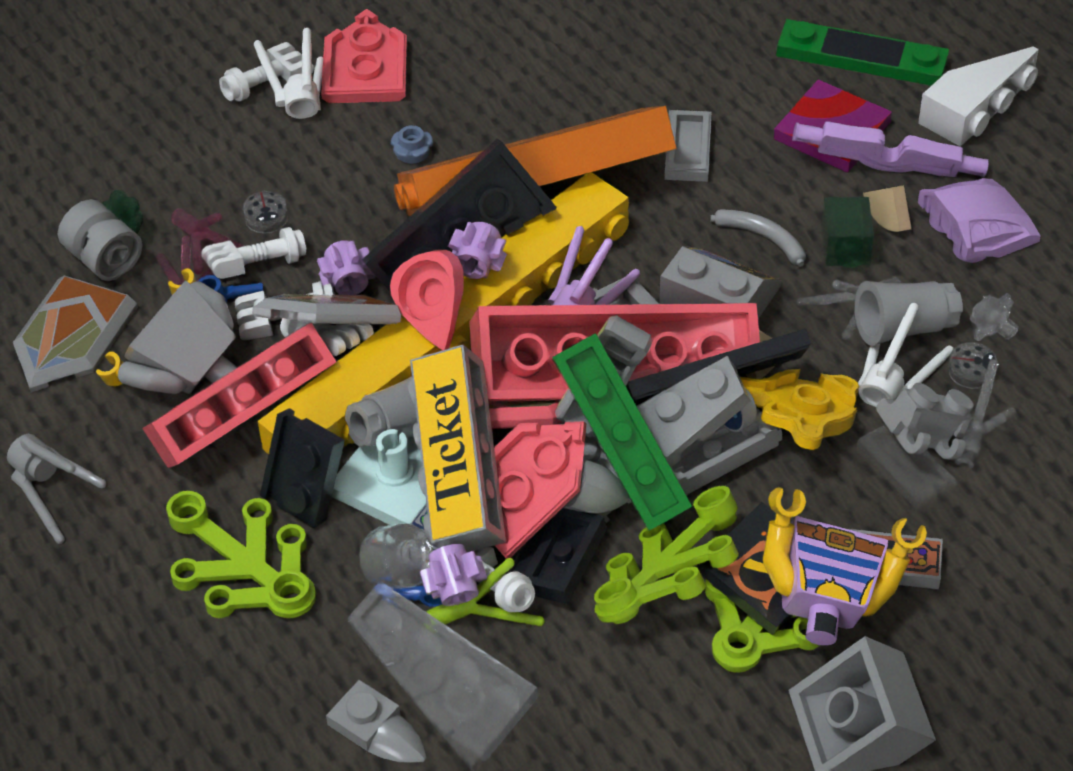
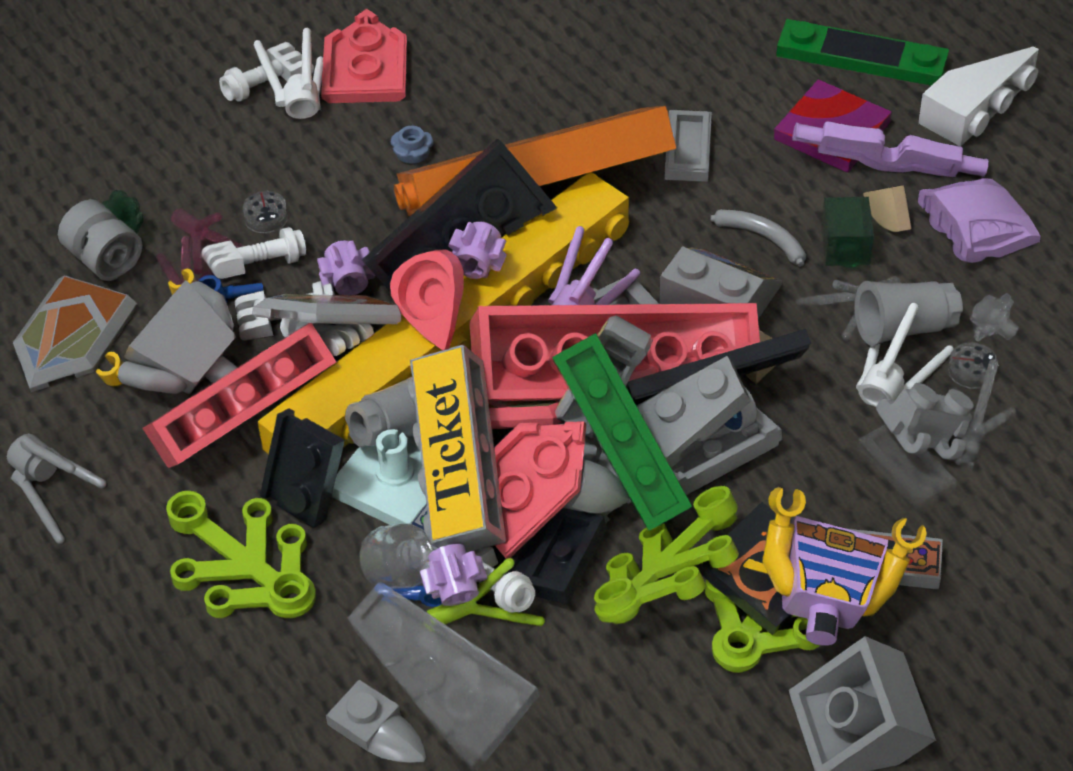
(804, 406): yellow tile -> none

